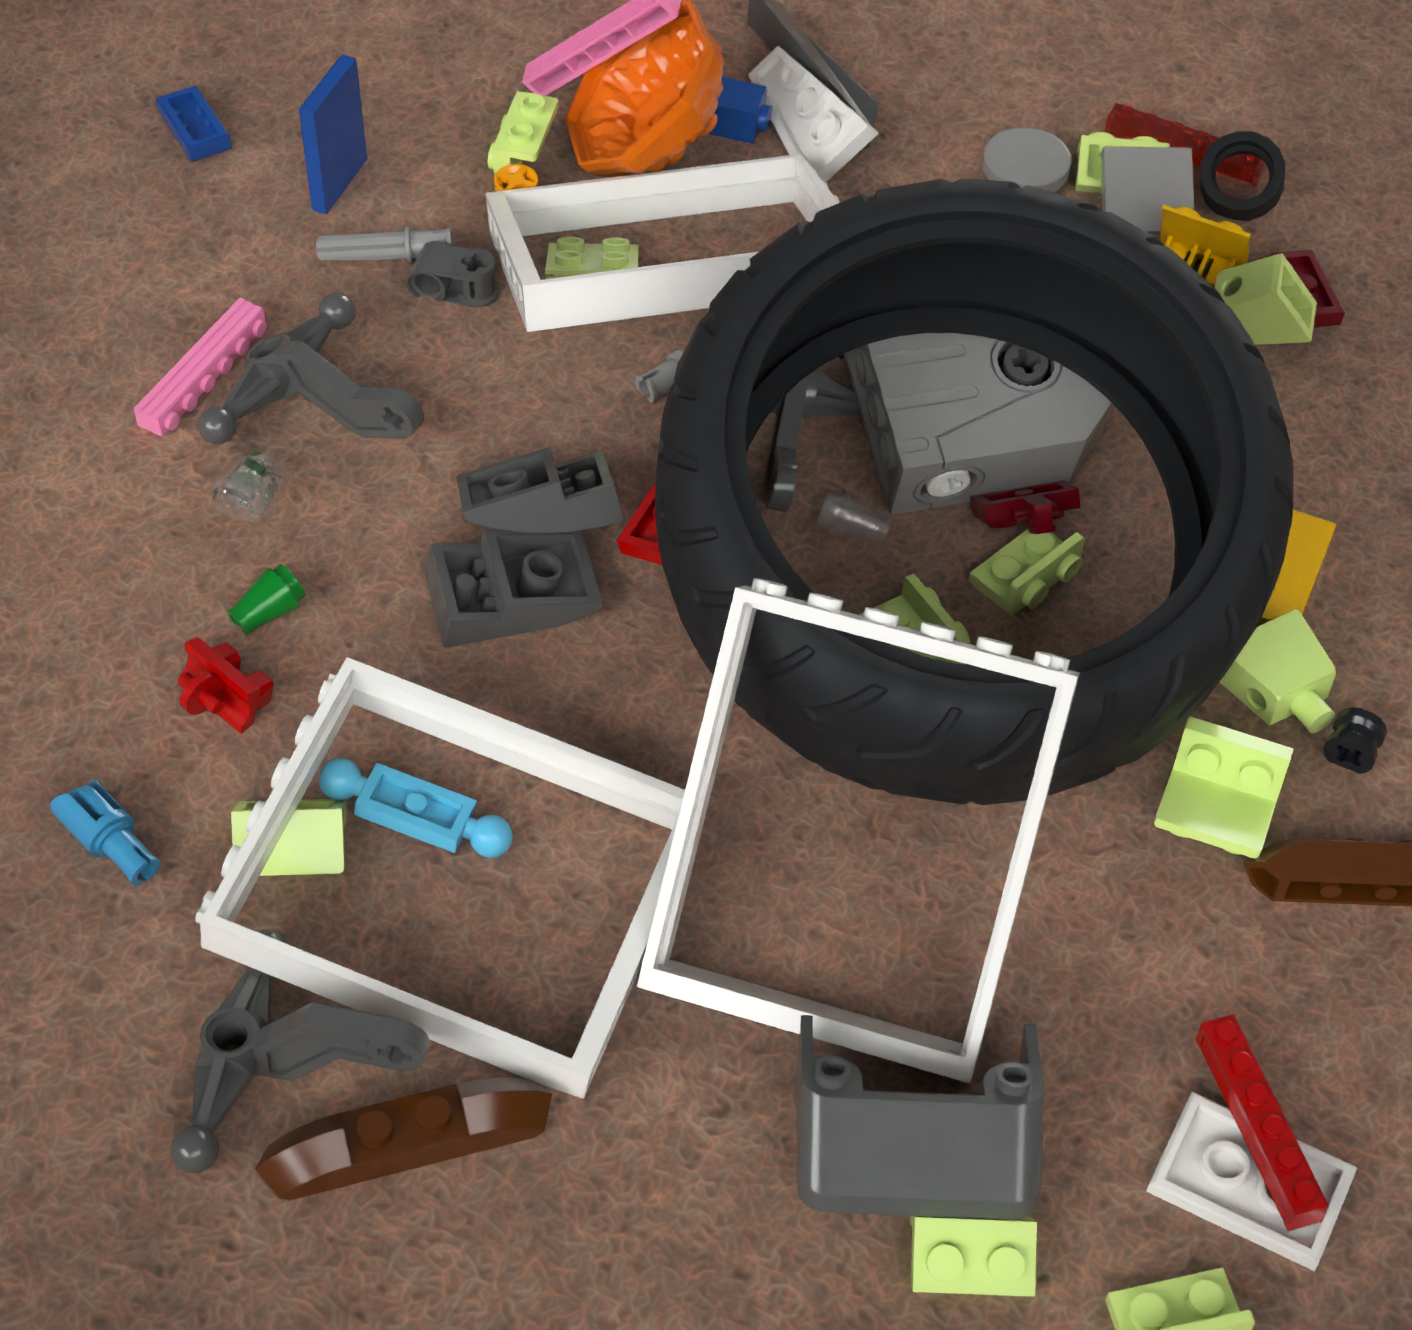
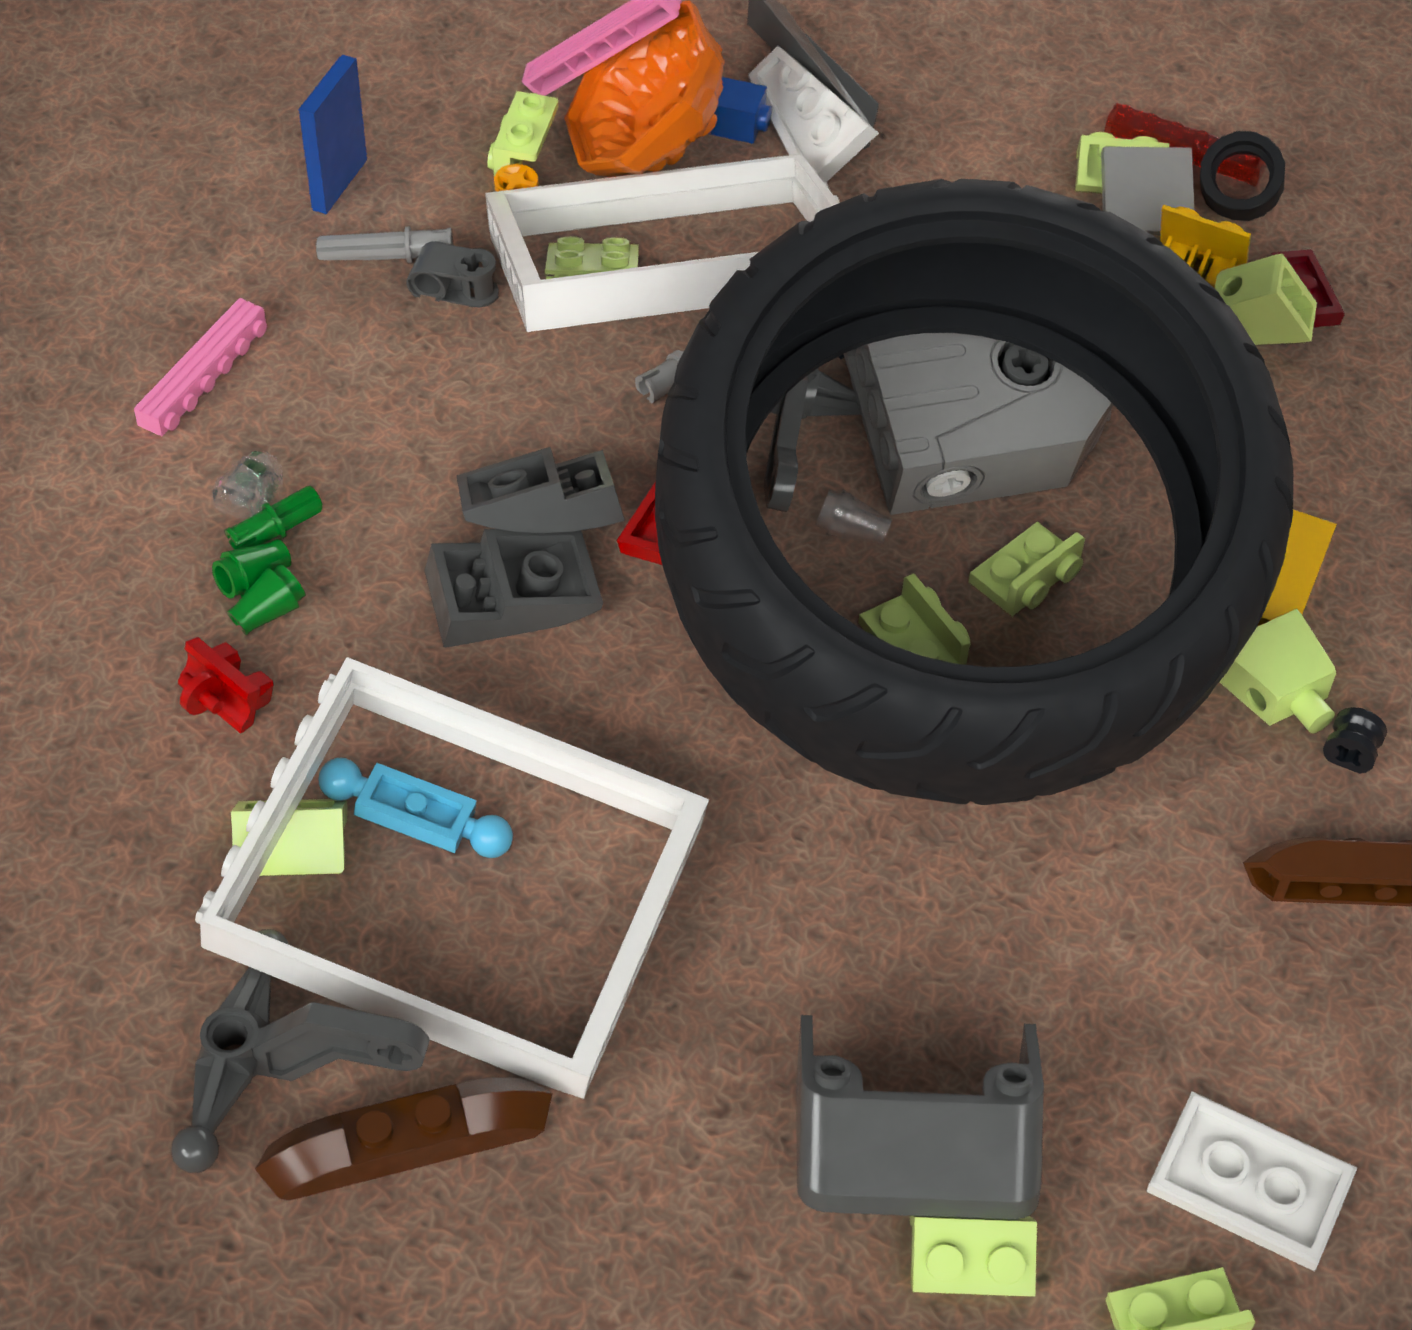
(105, 830): dark azure arm -> none
(193, 123): blue plate -> none
(241, 567): none -> green cone
(275, 519): none -> green axle
(292, 364): dark grey piece -> none
(784, 1009): white door -> none
(1027, 158): light grey tile -> none
(1033, 504): dark red hinge -> none
(1223, 788): yellowish green bracket -> none
(1262, 1123): red piece -> none

